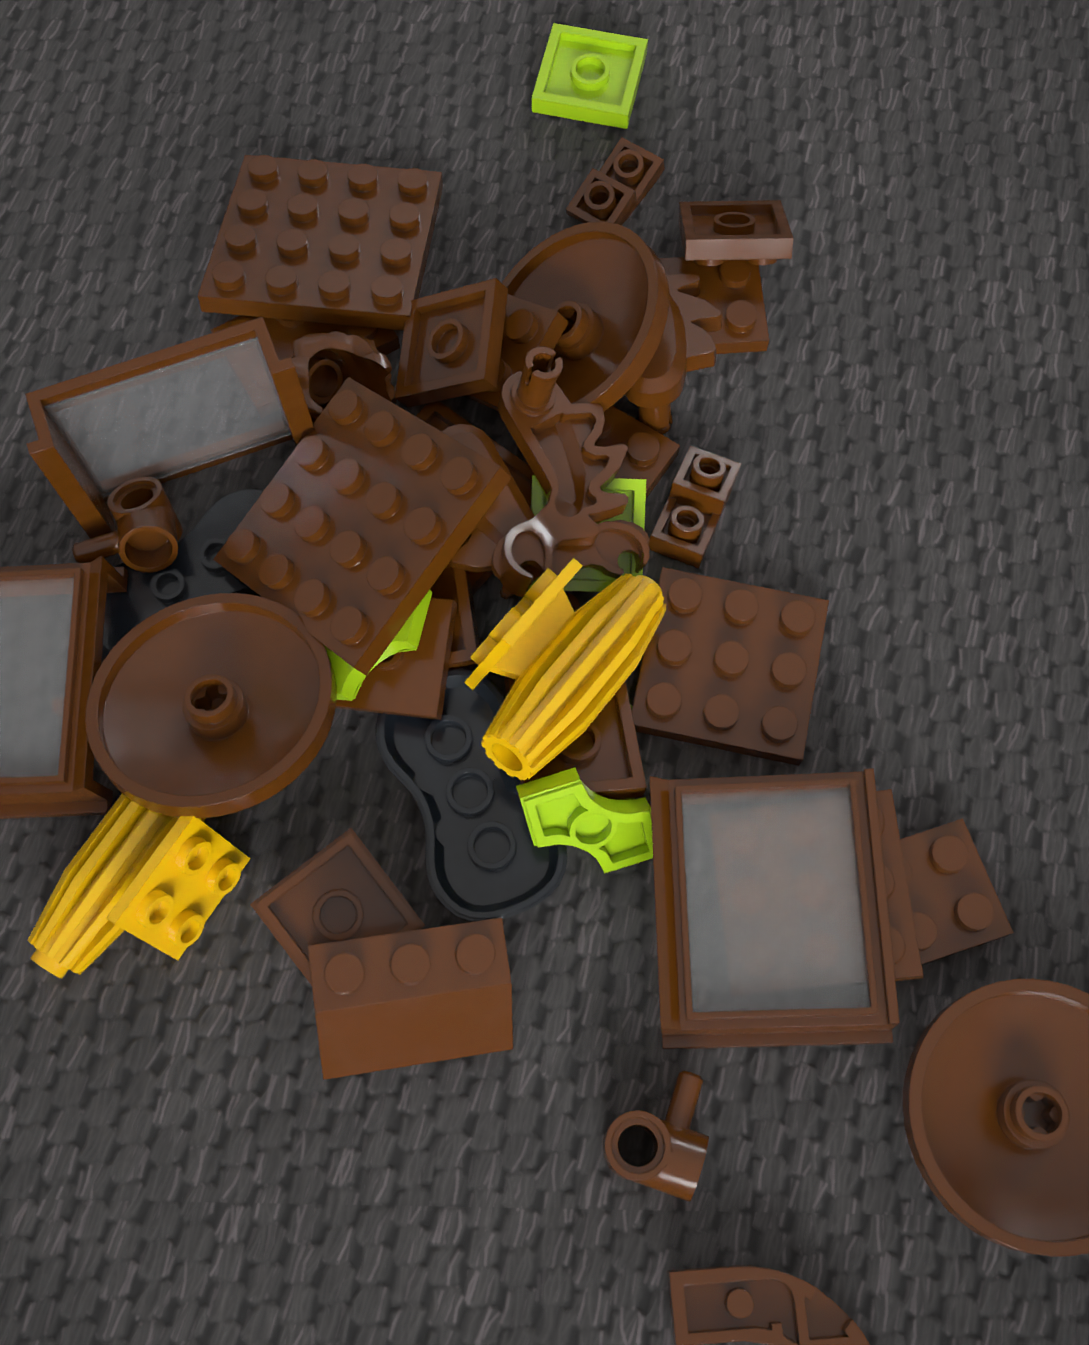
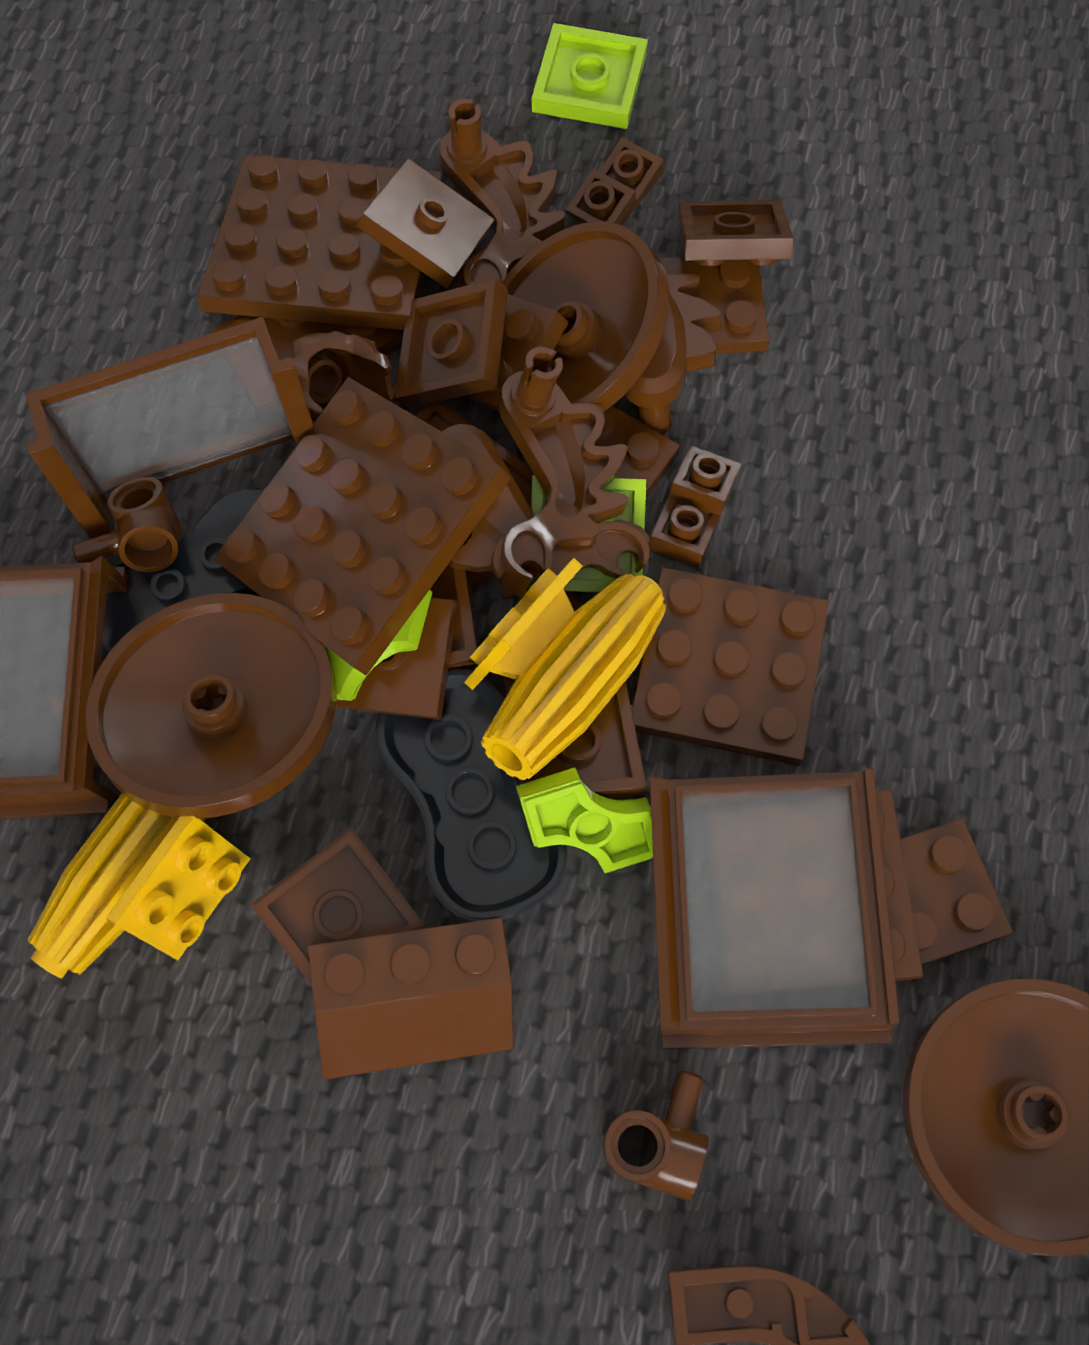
(426, 223): none -> plate
(503, 187): none -> reddish brown animal

